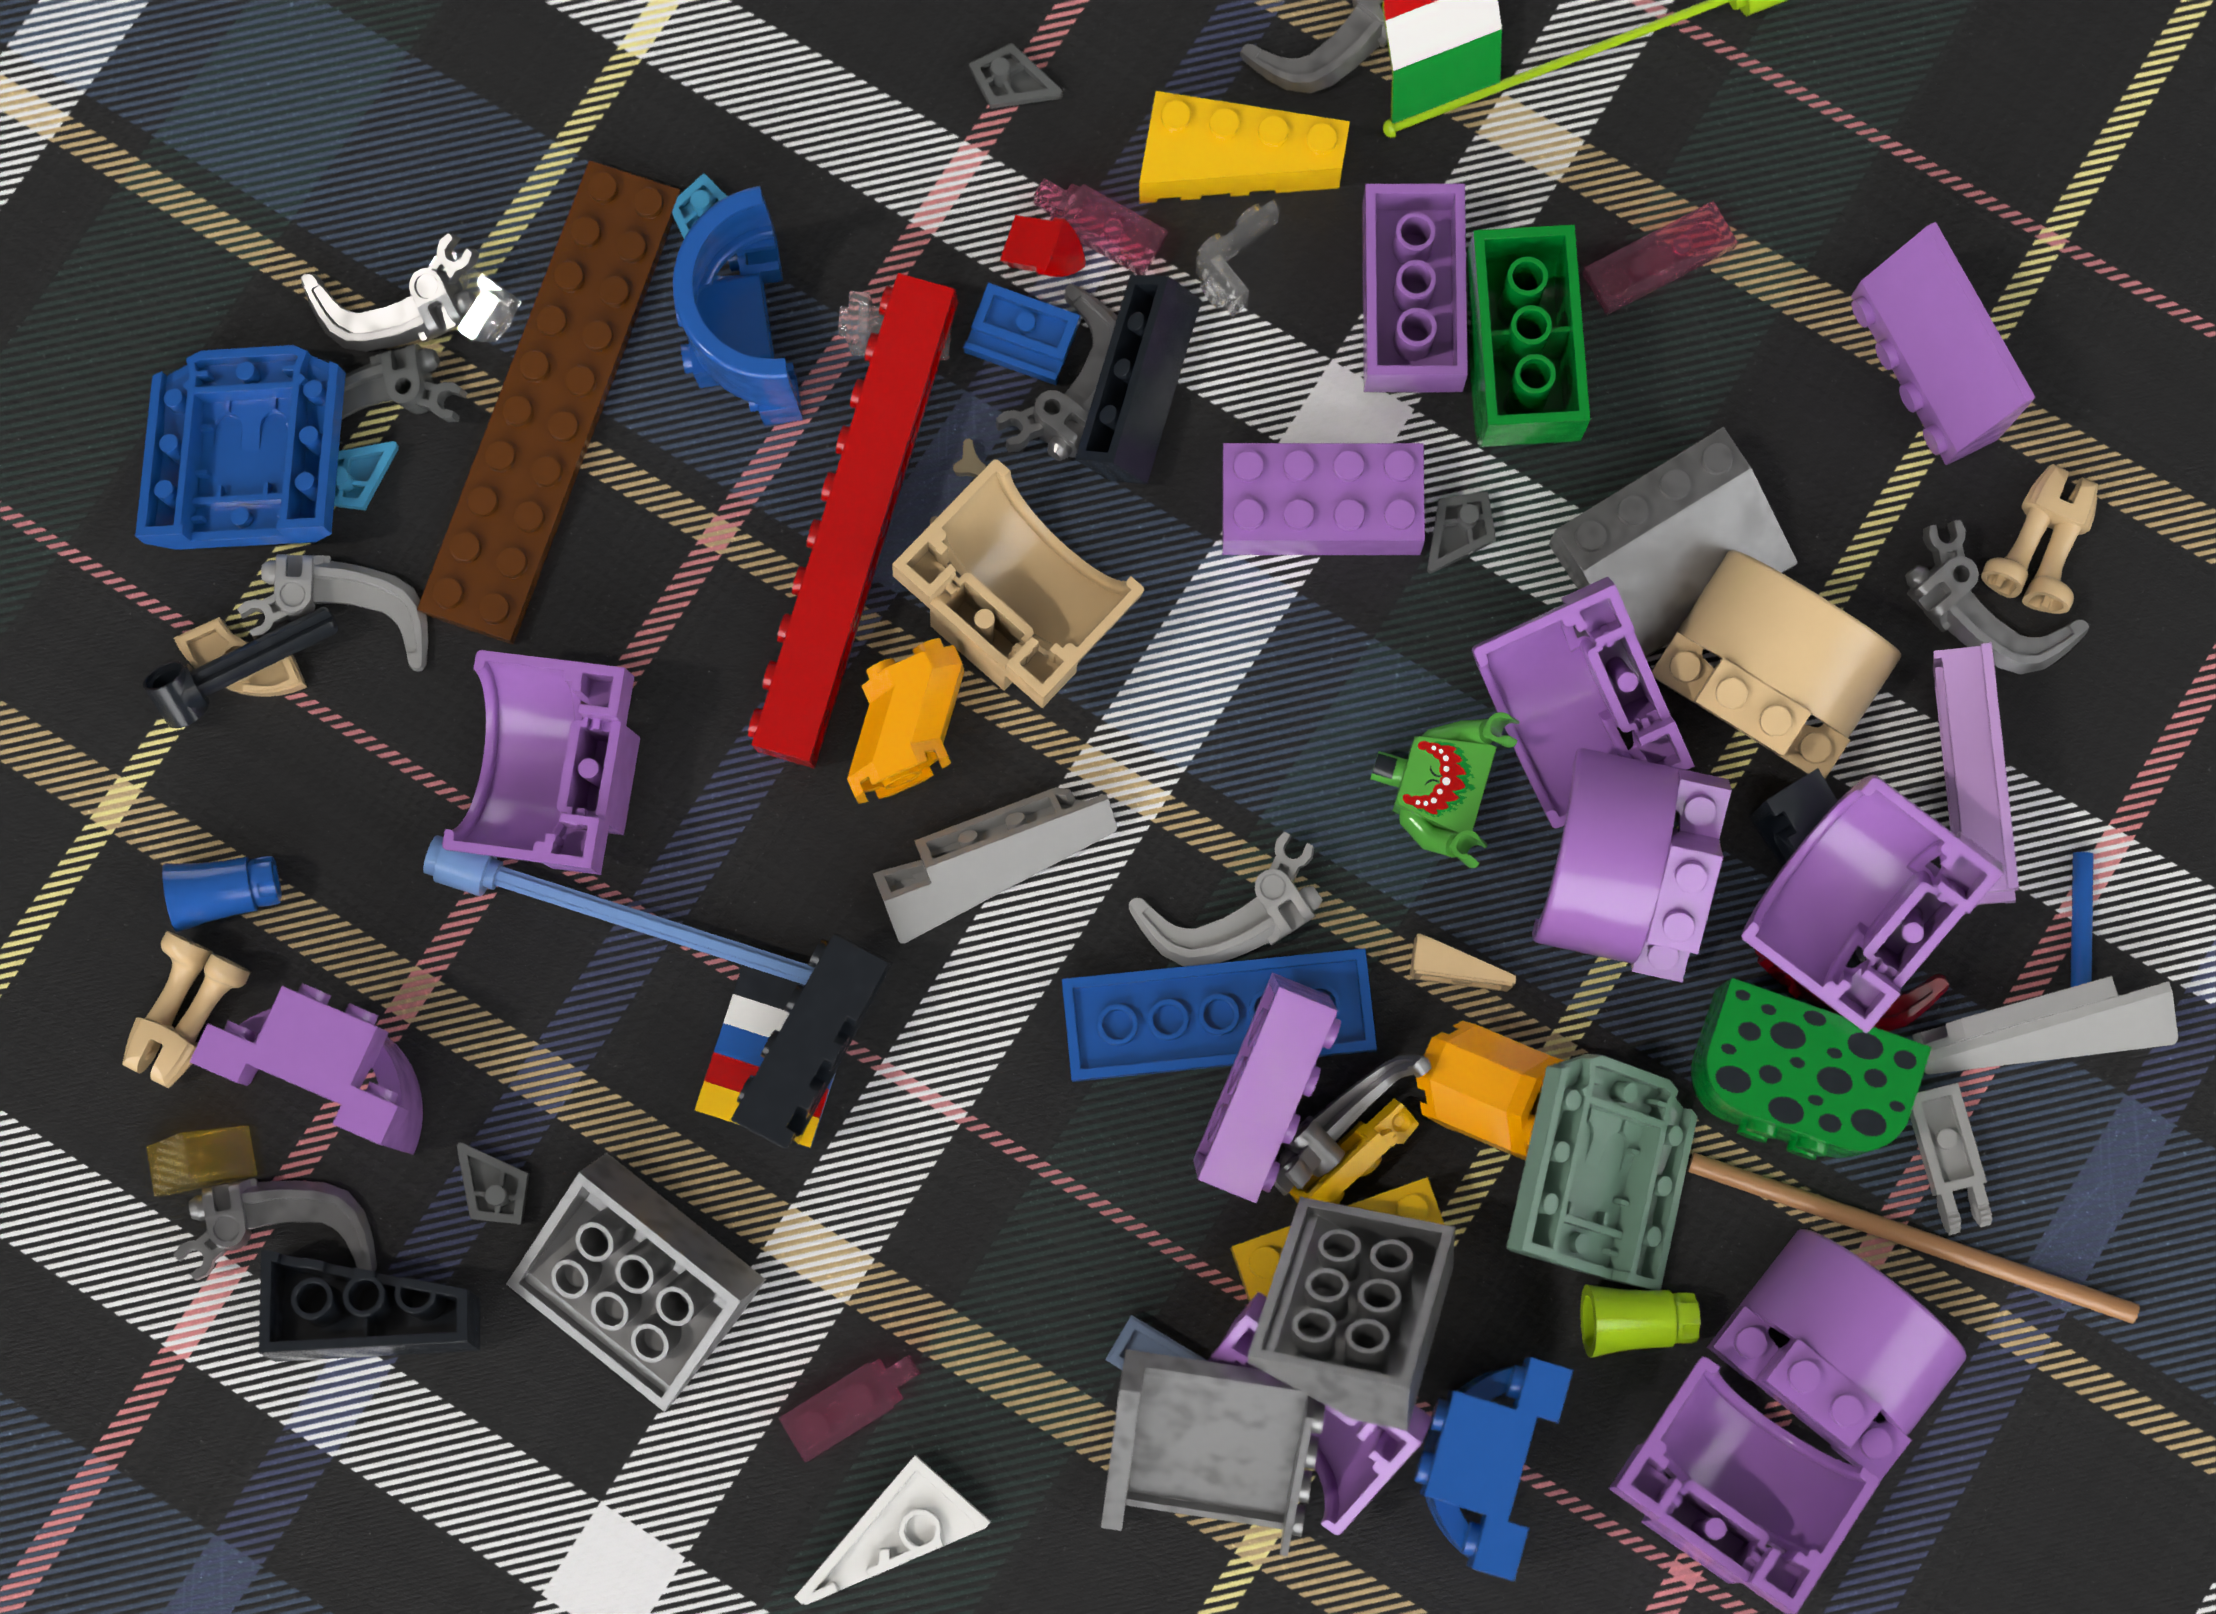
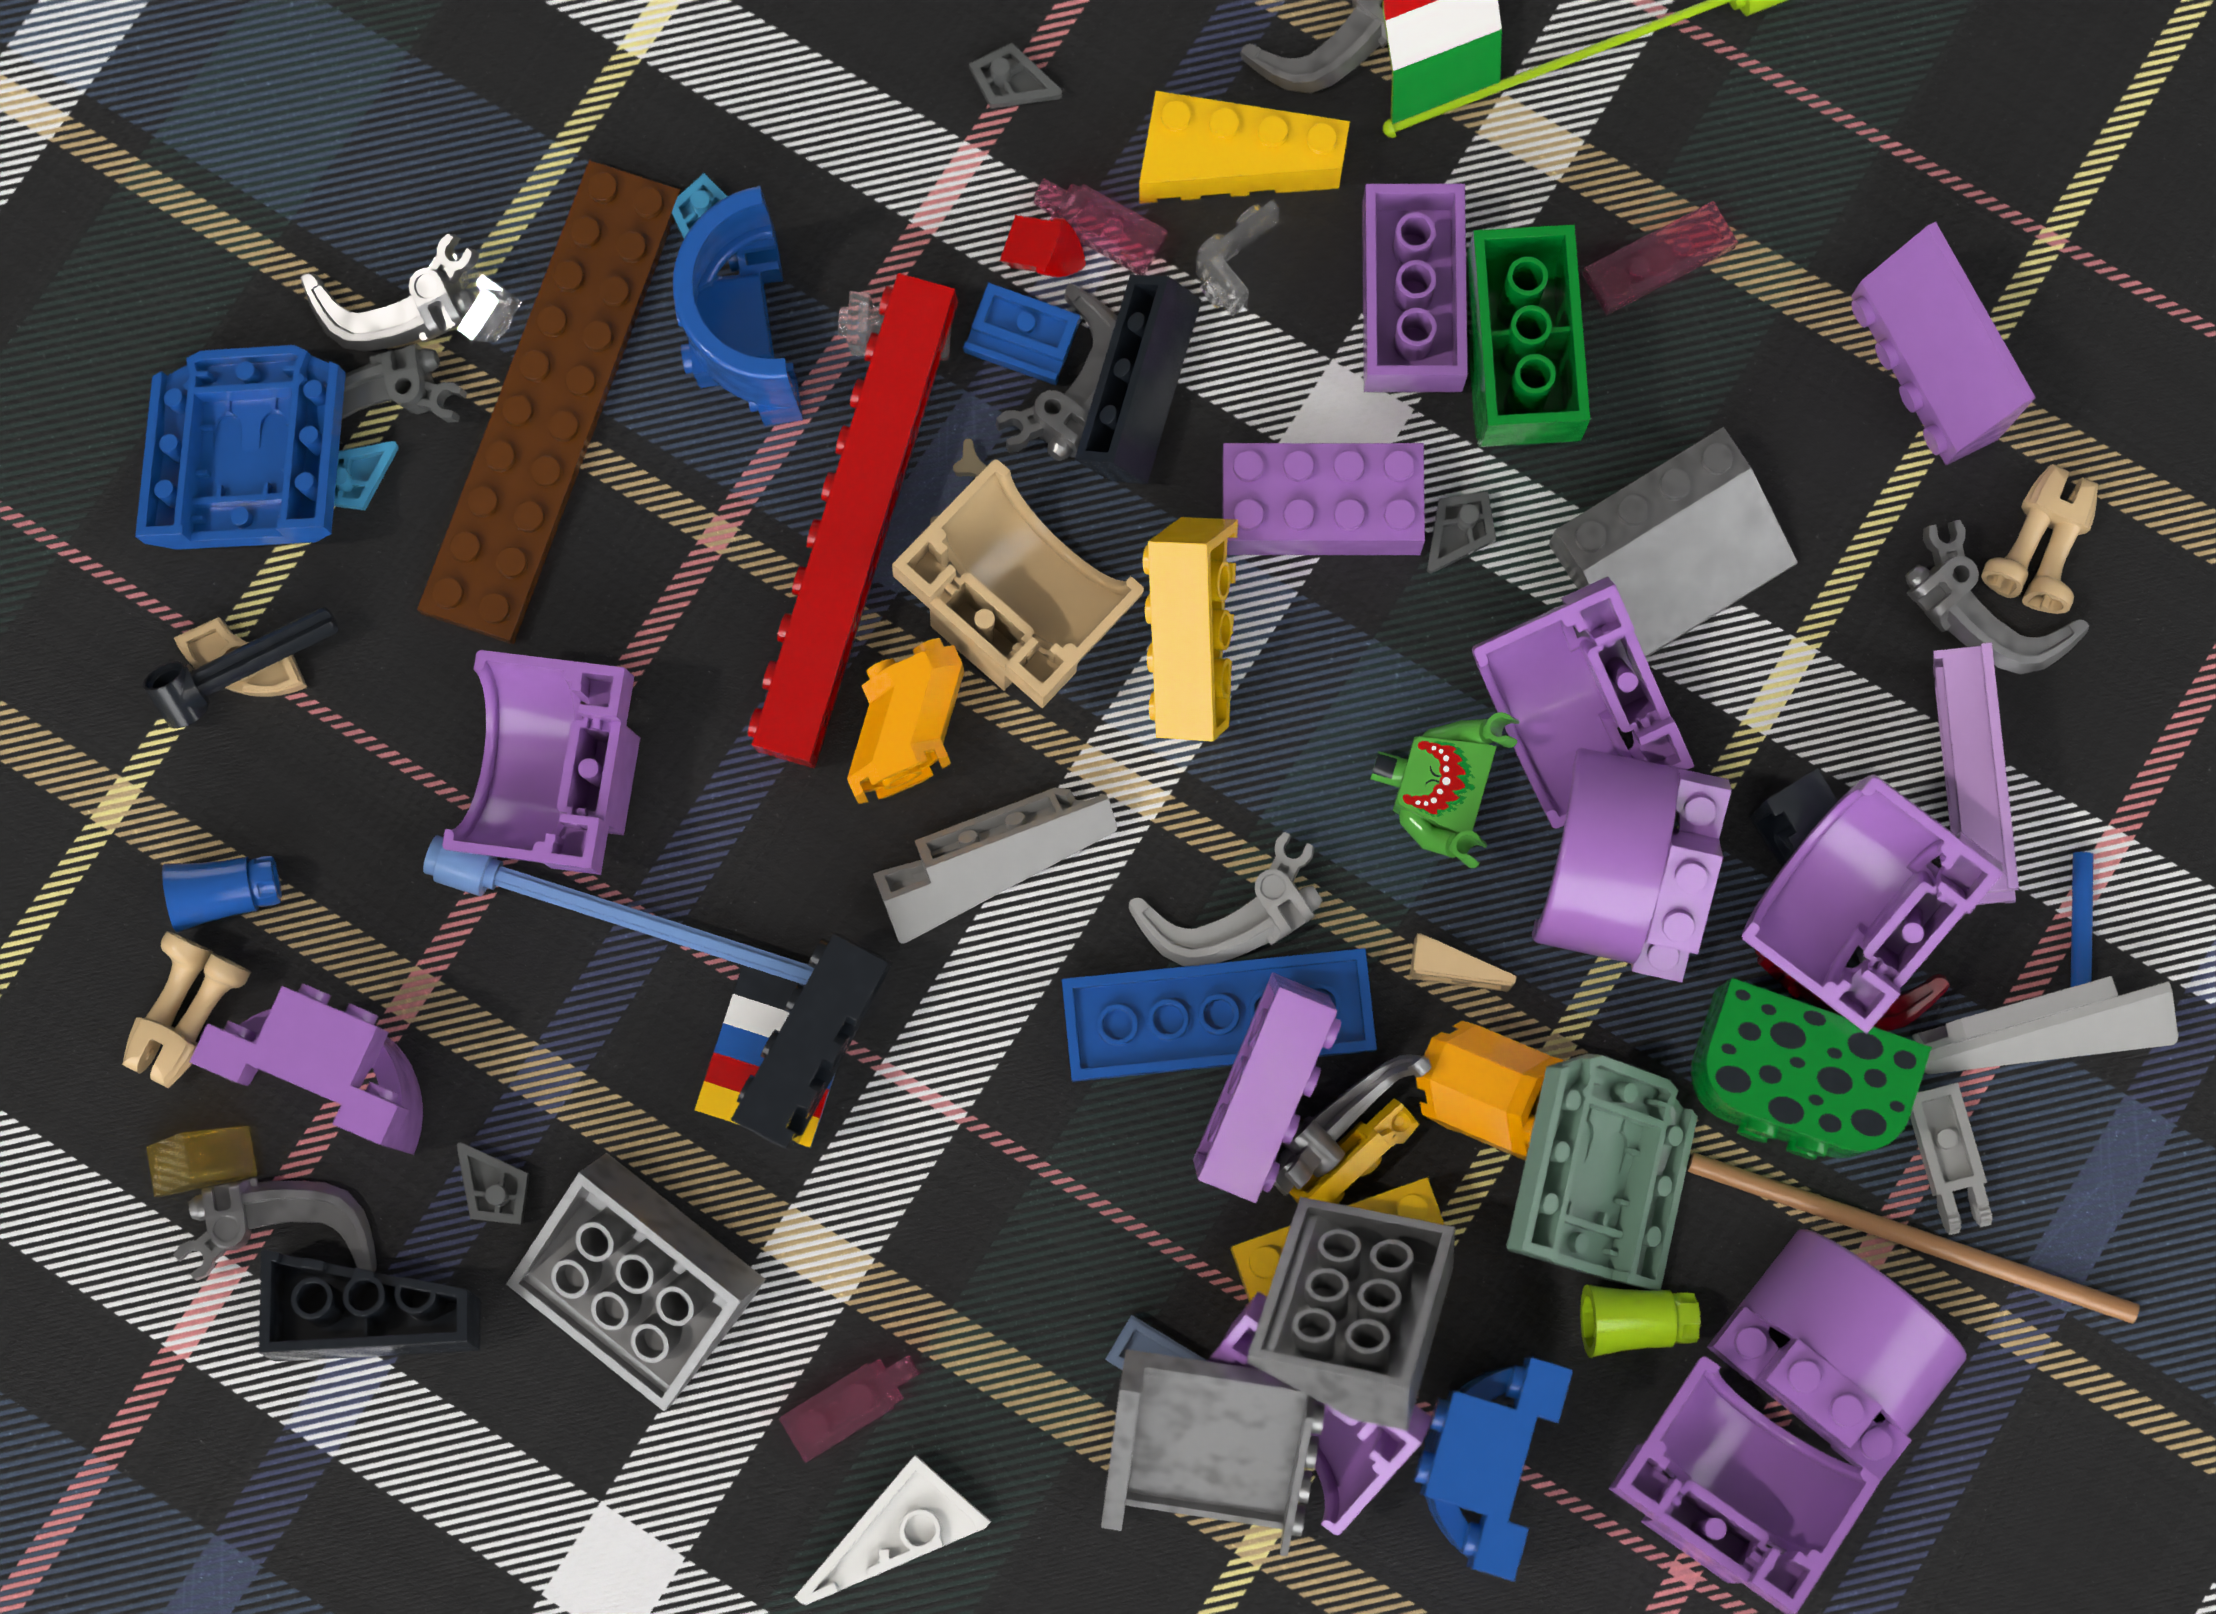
(315, 579): light grey piece -> none
(1190, 627): none -> yellow wedge
(1780, 662): tan piece -> none

